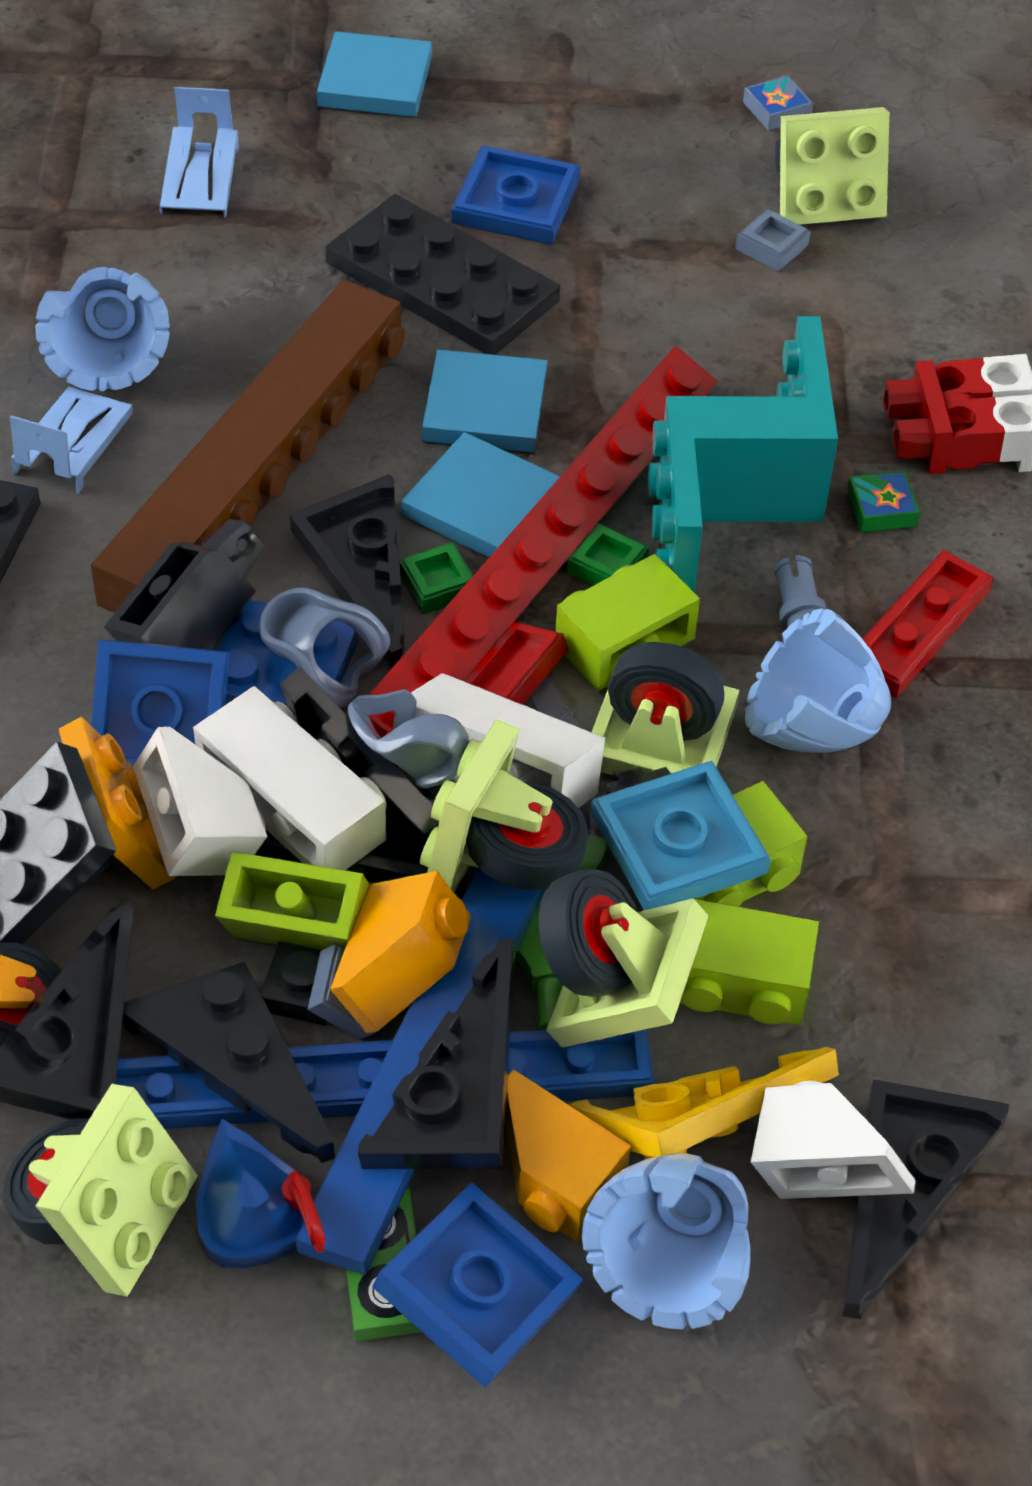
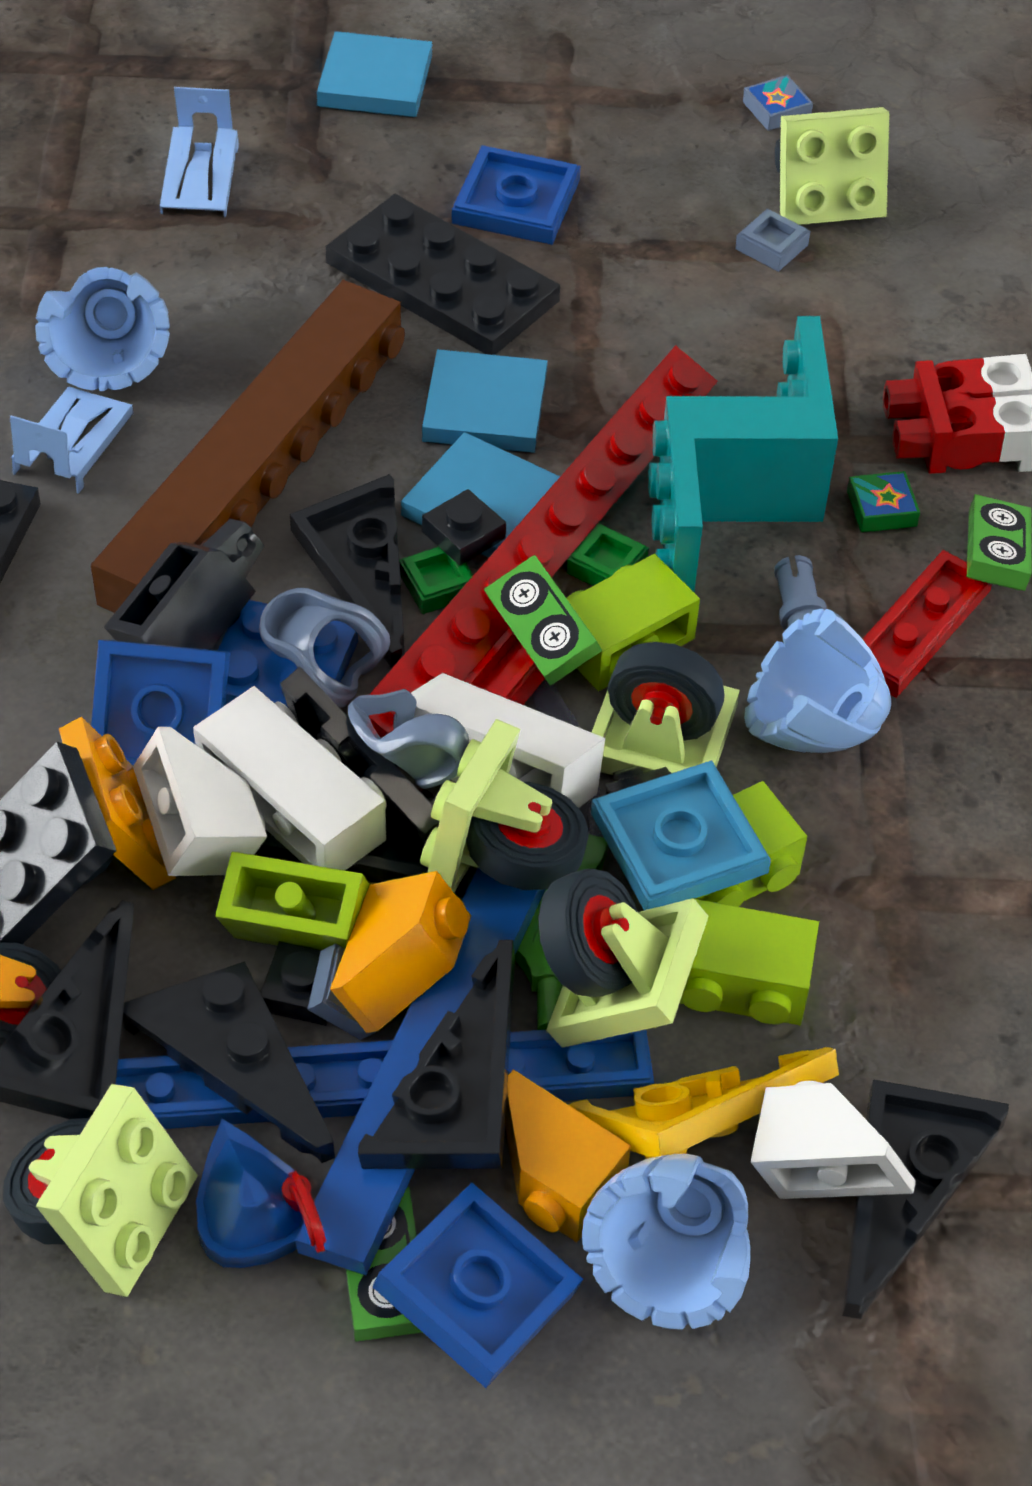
(463, 527): none -> black plate
(542, 620): none -> tile
(999, 543): none -> bright green tile

